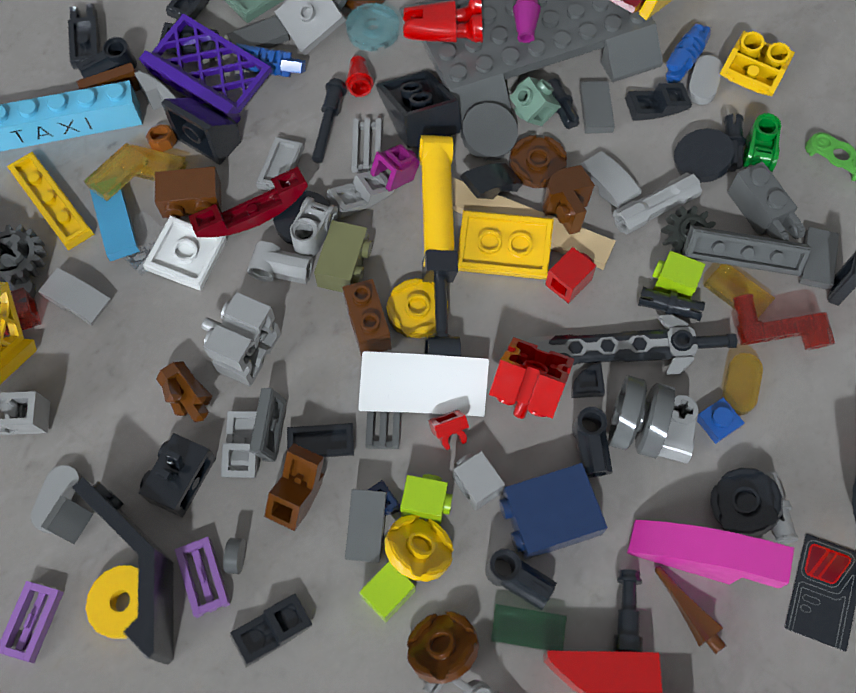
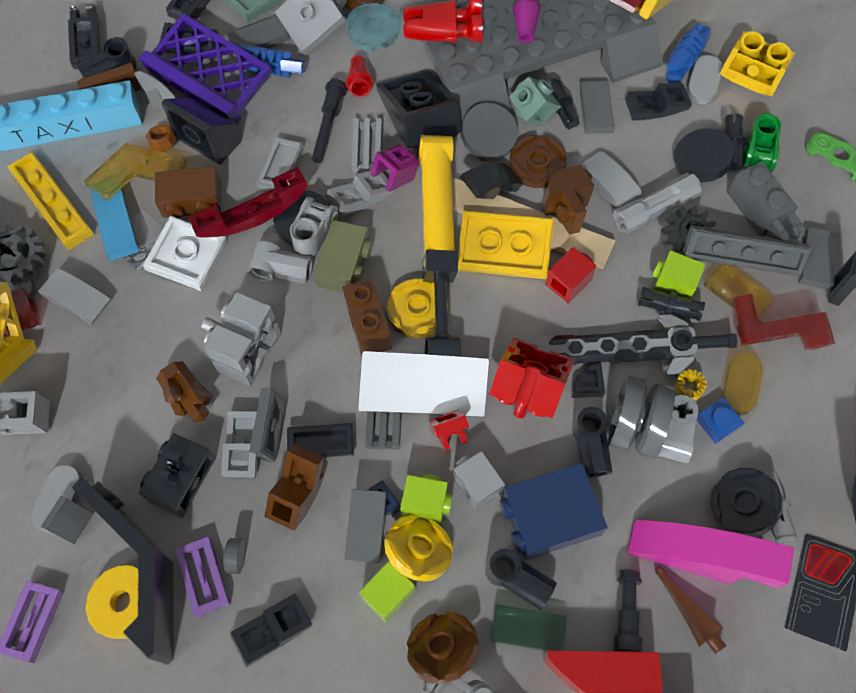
(690, 376): none -> yellow bush

